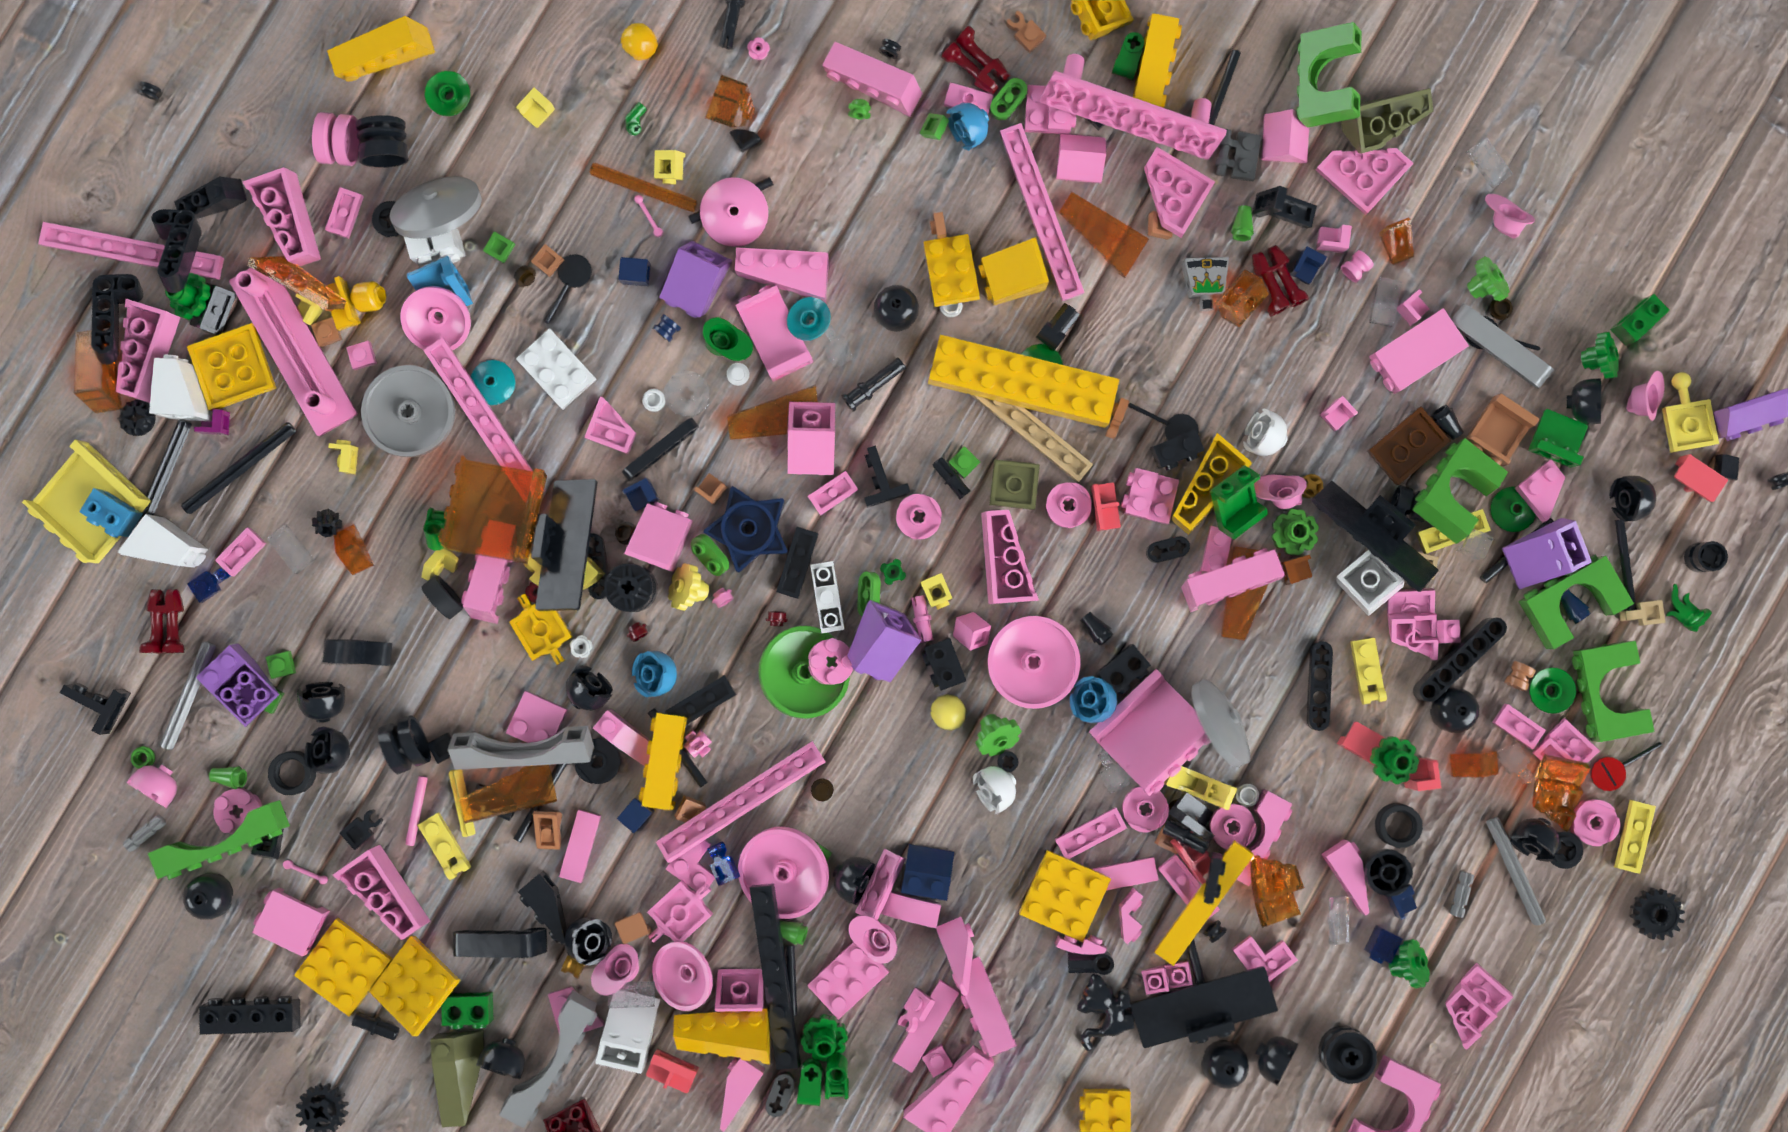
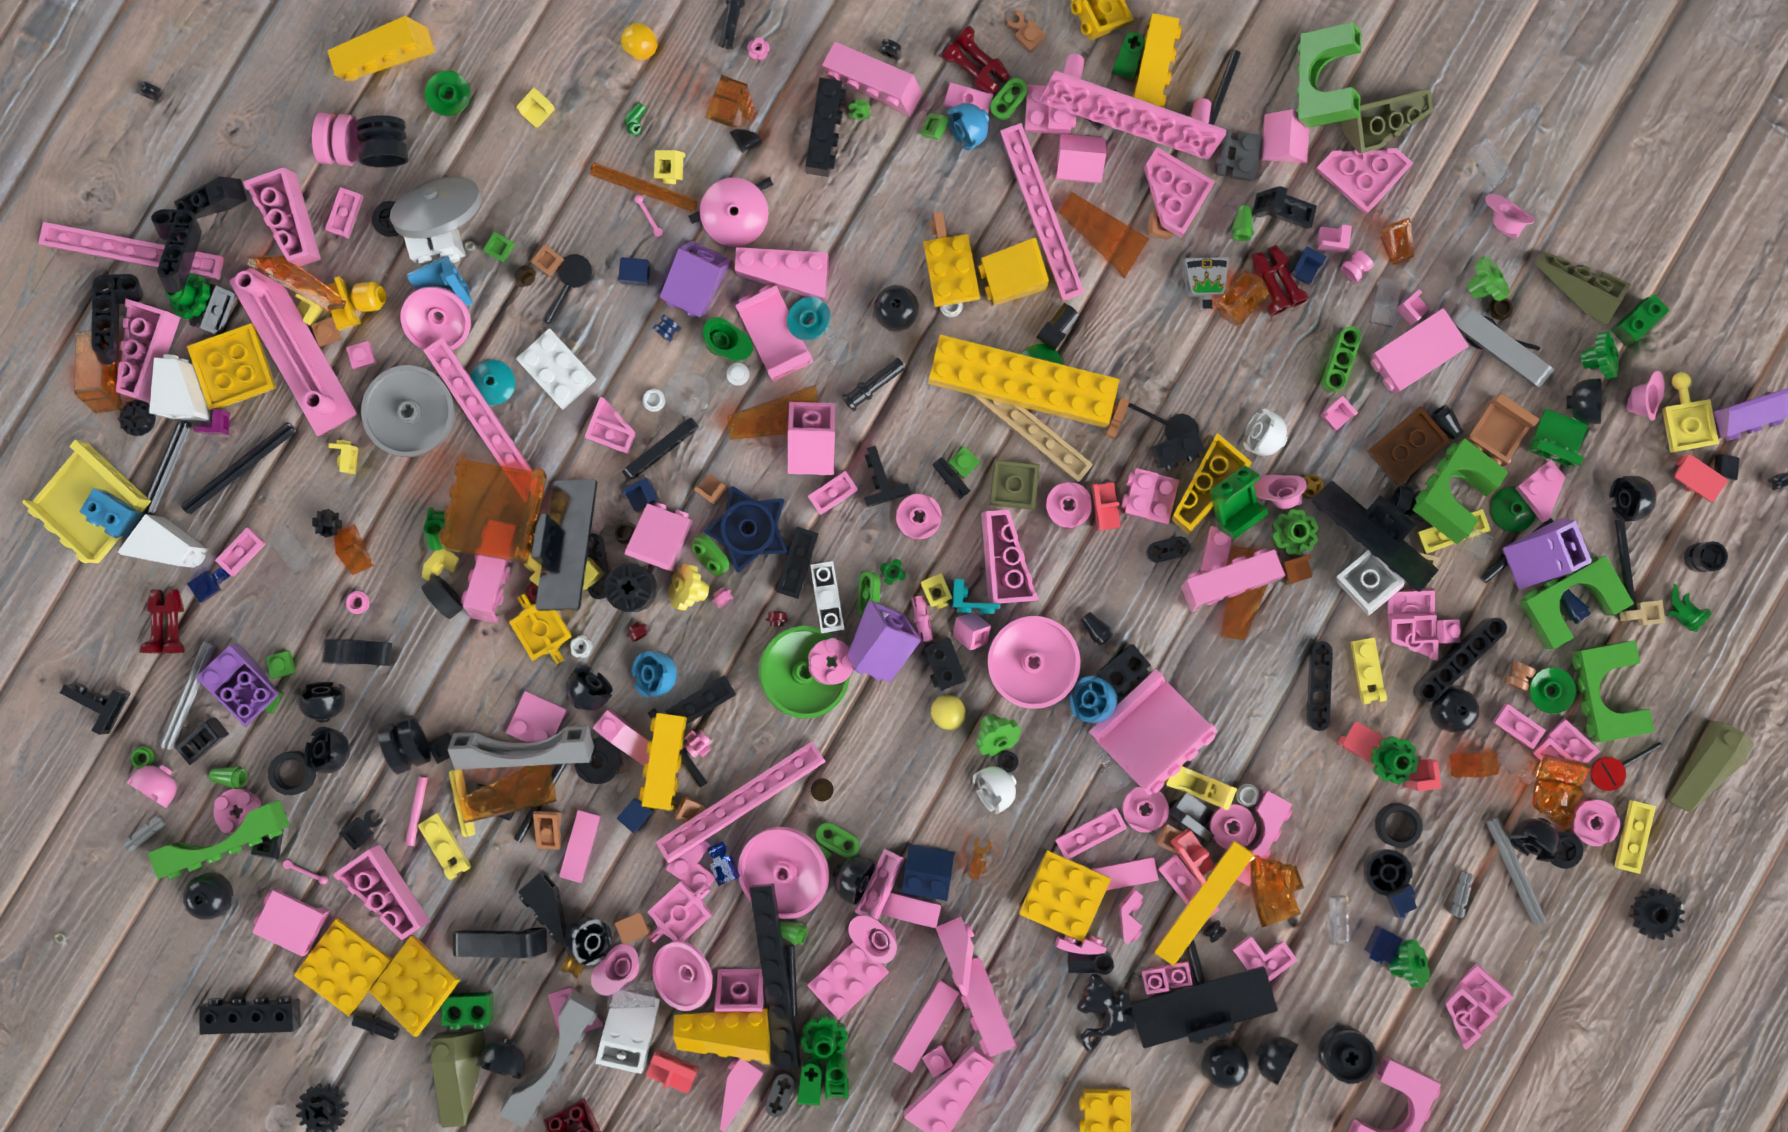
(213, 731): none -> black slope
(350, 602): none -> bright pink plate
(824, 127): none -> black brick
(837, 840): none -> bright green plate
(918, 1008): bright pink plate -> none
(960, 592): none -> teal bracket
(977, 864): none -> clear orange plate
(1185, 837): black axle -> none
(1212, 888): black plate -> none
(1221, 723): light grey dish -> none
(1348, 351): none -> bright green beam
(1349, 871): bright pink slope -> none
(1592, 292): none -> olive wedge
(1715, 760): none -> olive wedge

